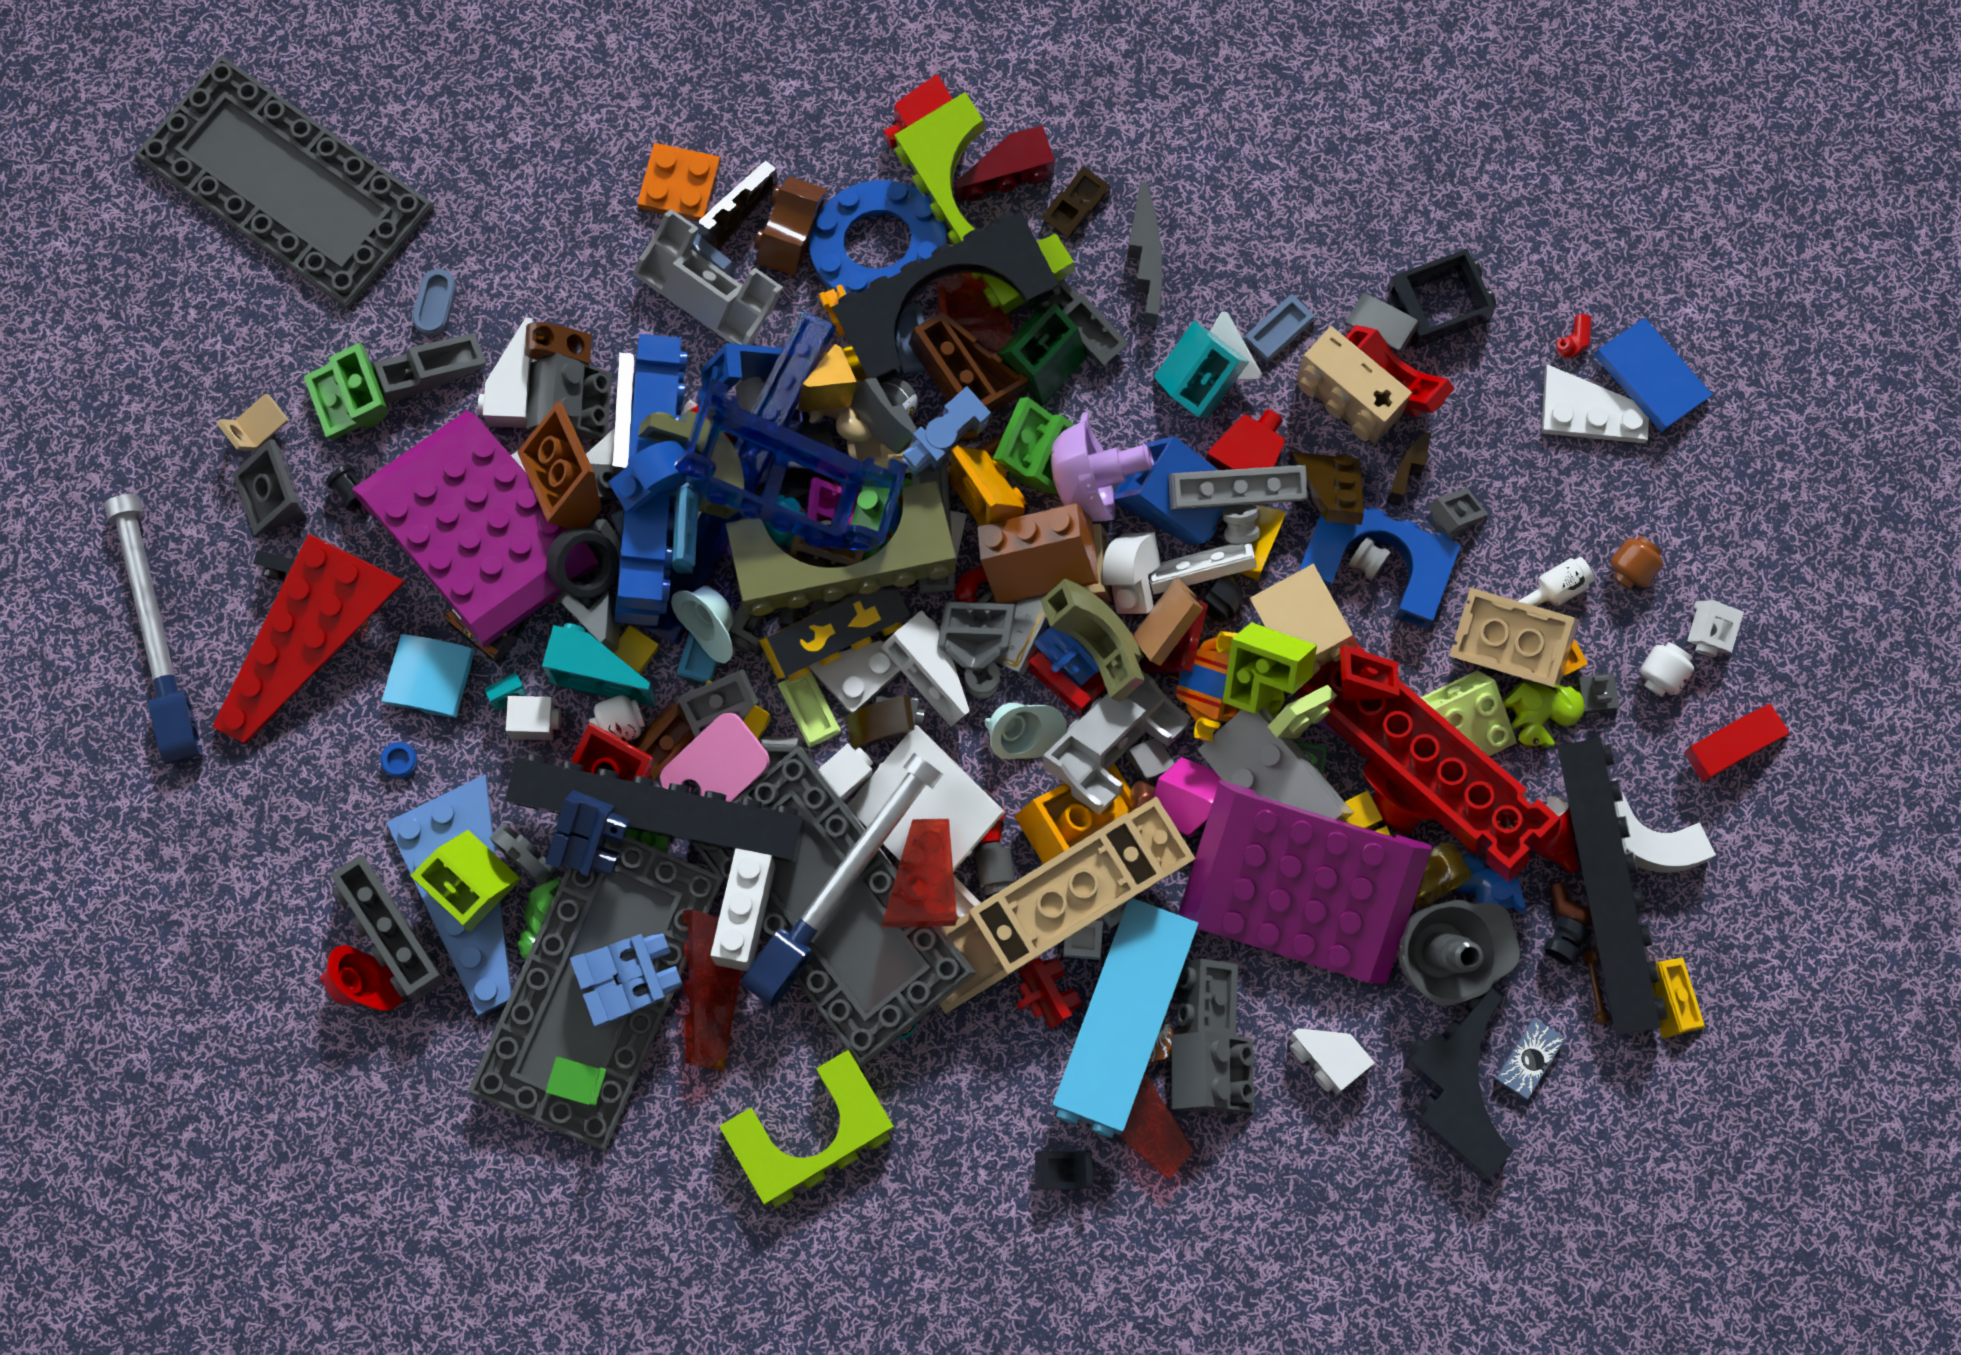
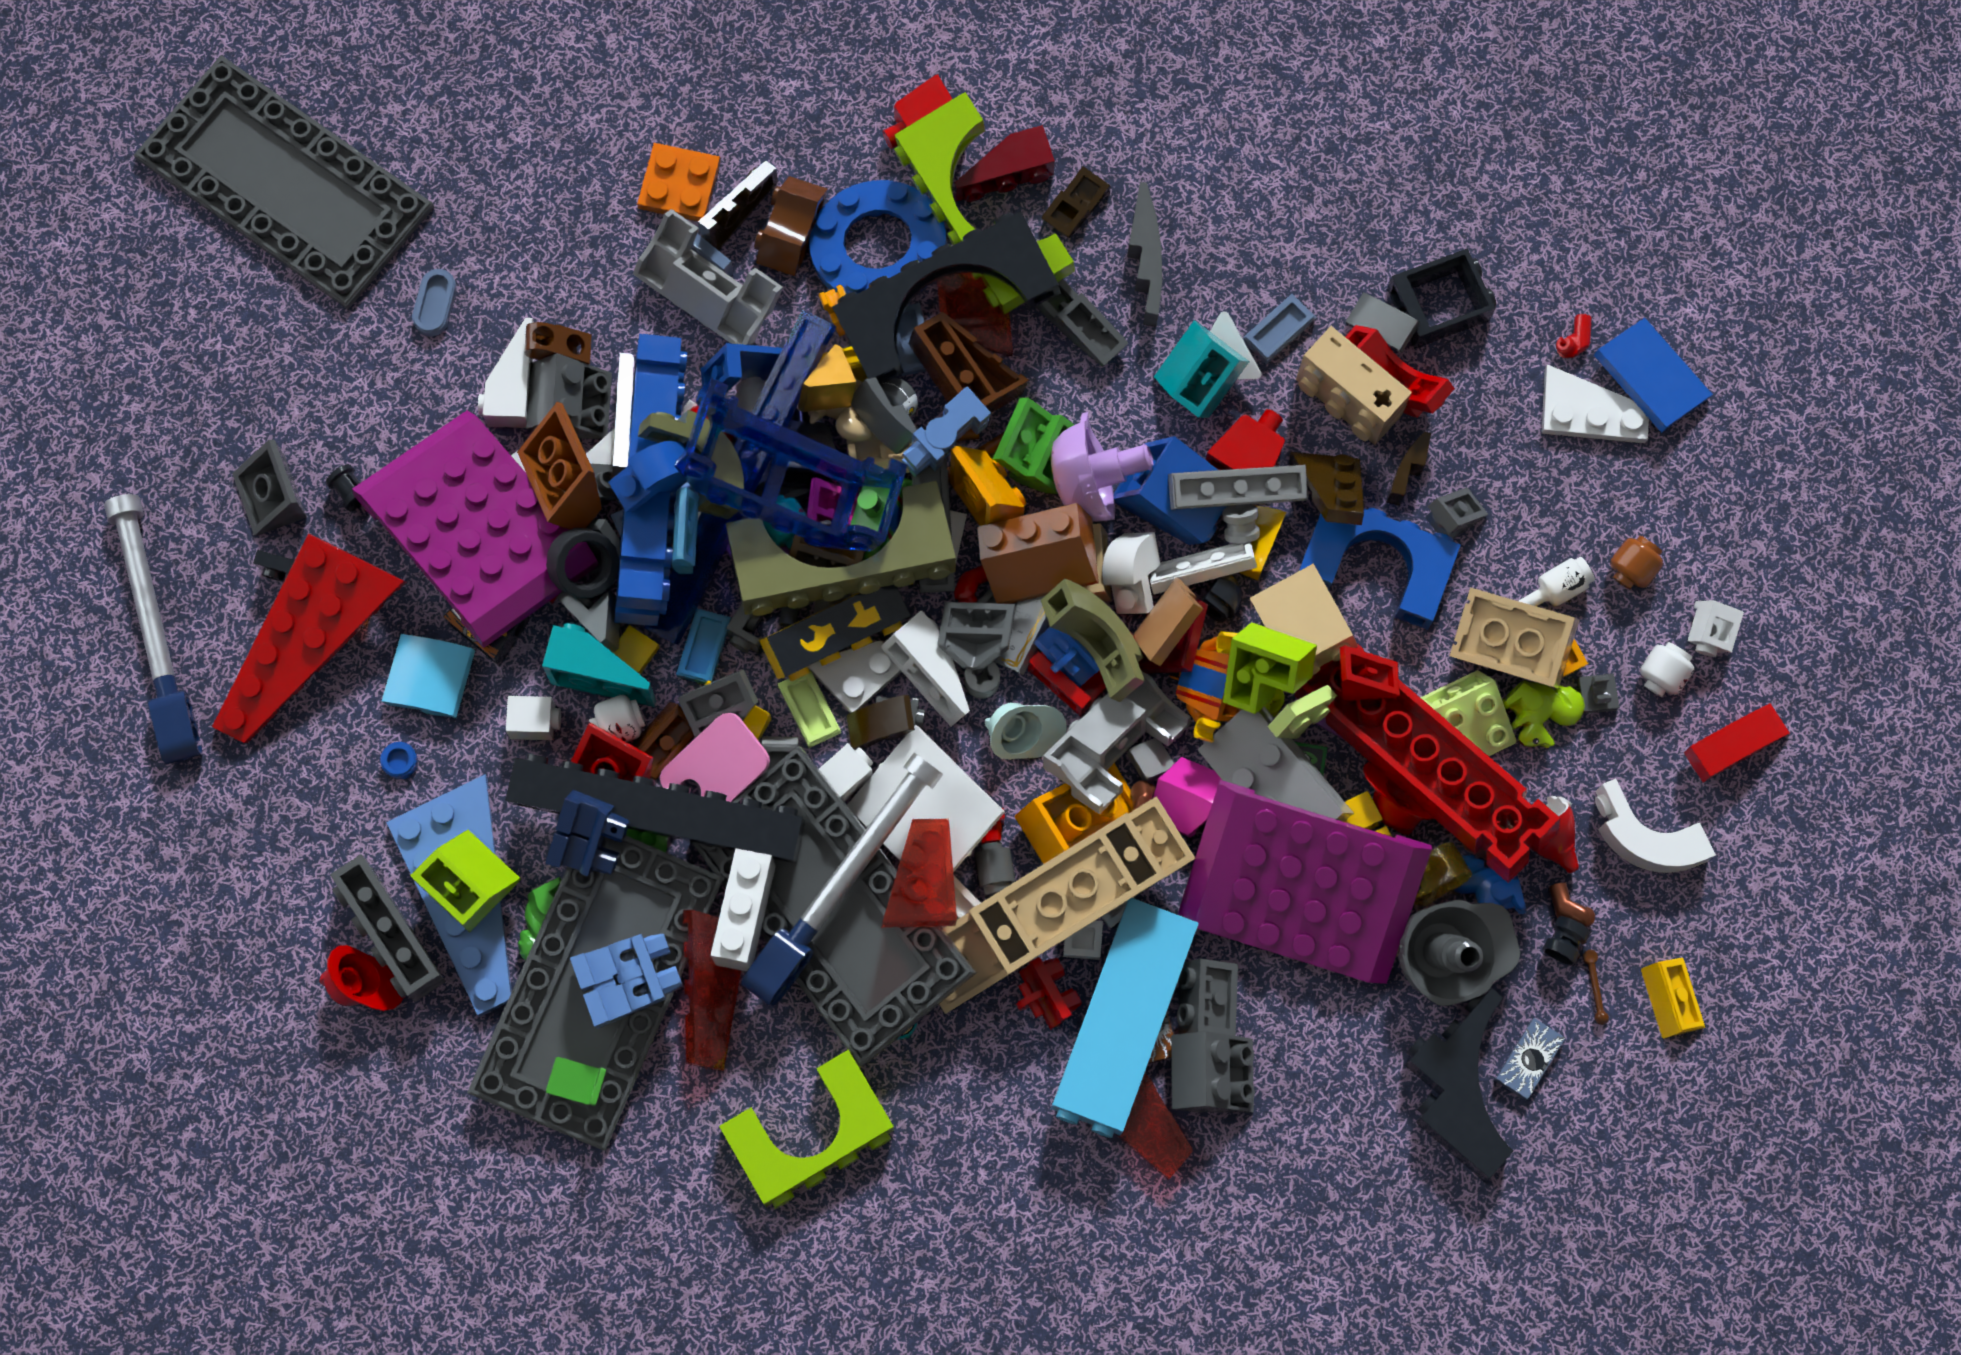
(255, 424): tan bracket -> none
(346, 393): bright green brick -> none
(428, 367): dark grey slope -> none
(500, 690): teal slope -> none
(522, 853): dark grey plate -> none
(708, 620): light aqua piece -> none
(1045, 351): dark green slope -> none
(1064, 1170): black bracket -> none
(1333, 1055): white slope -> none
(1369, 558): light grey wheel -> none
(1610, 886): black brick -> none

